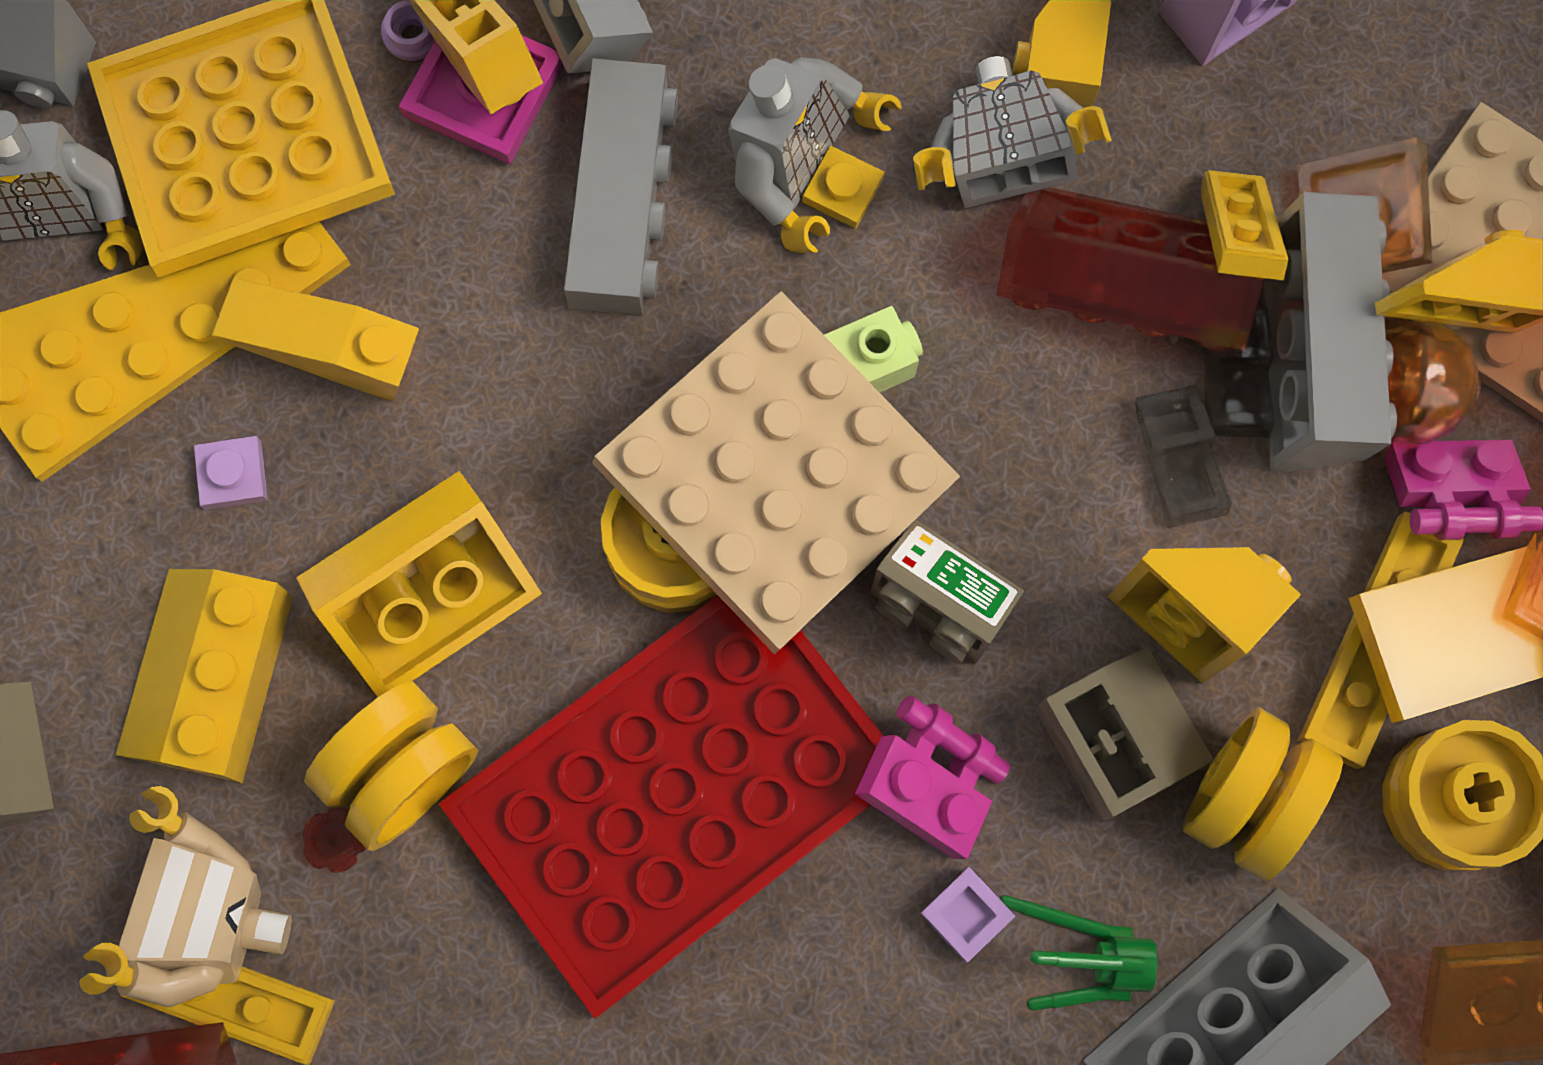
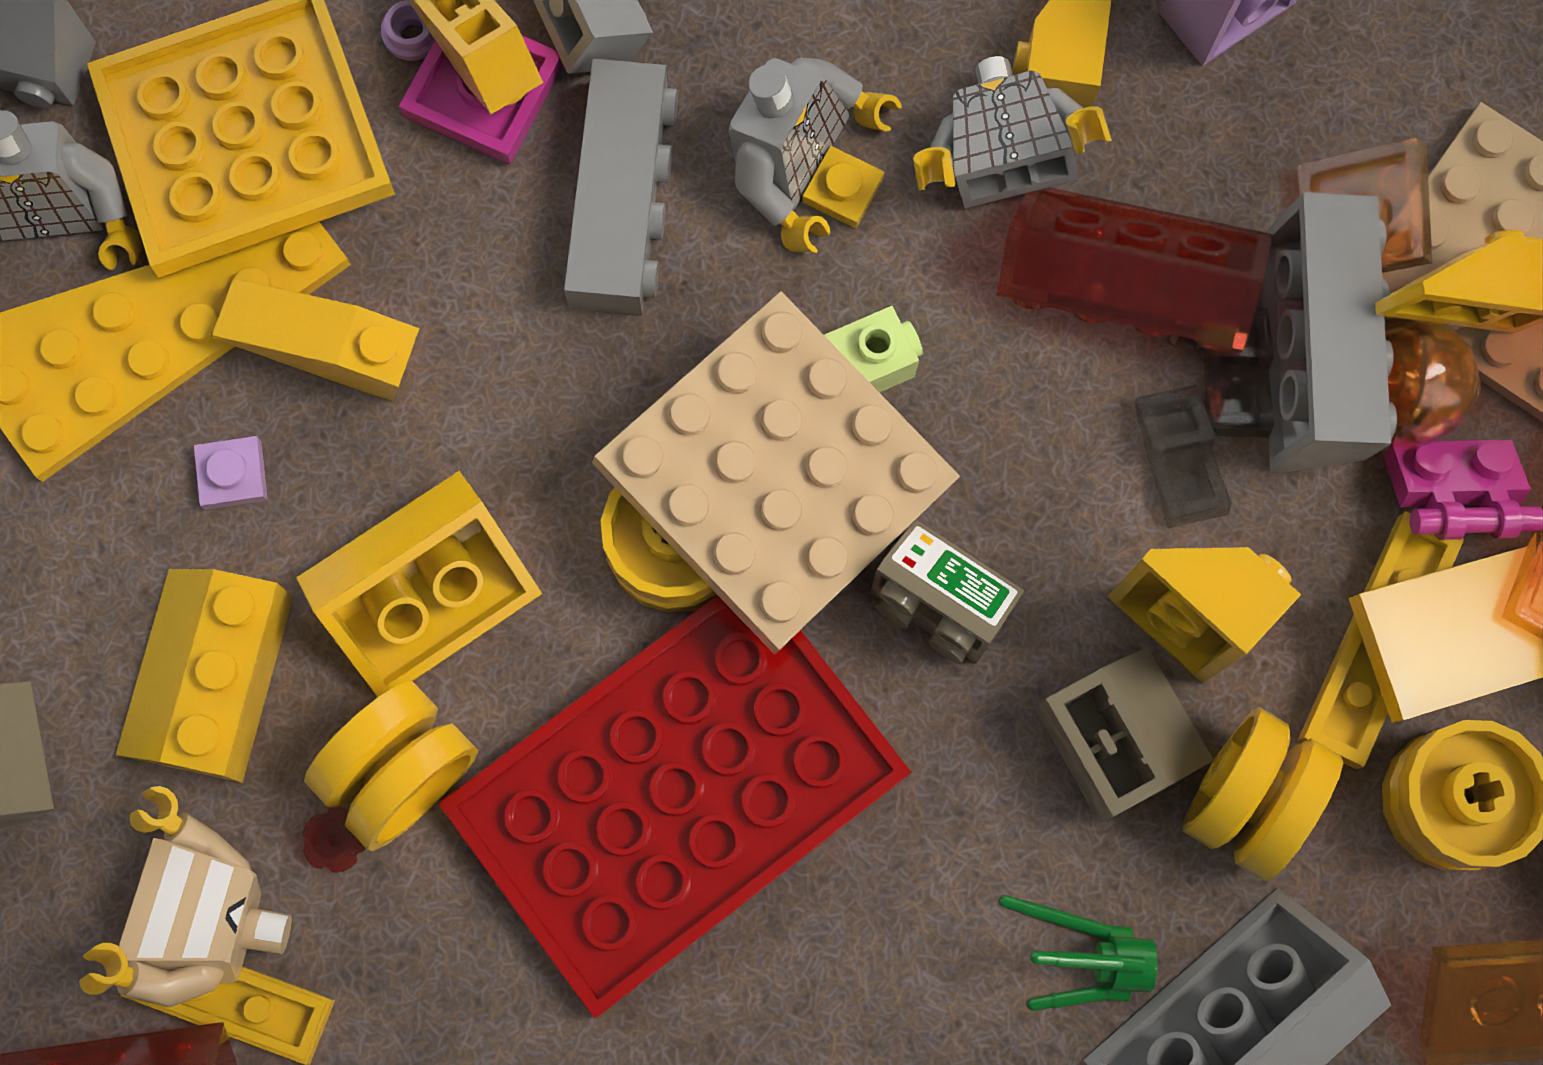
(923, 794): dark pink plate -> none
(967, 915): lavender plate -> none
(1243, 225): yellow tile -> none

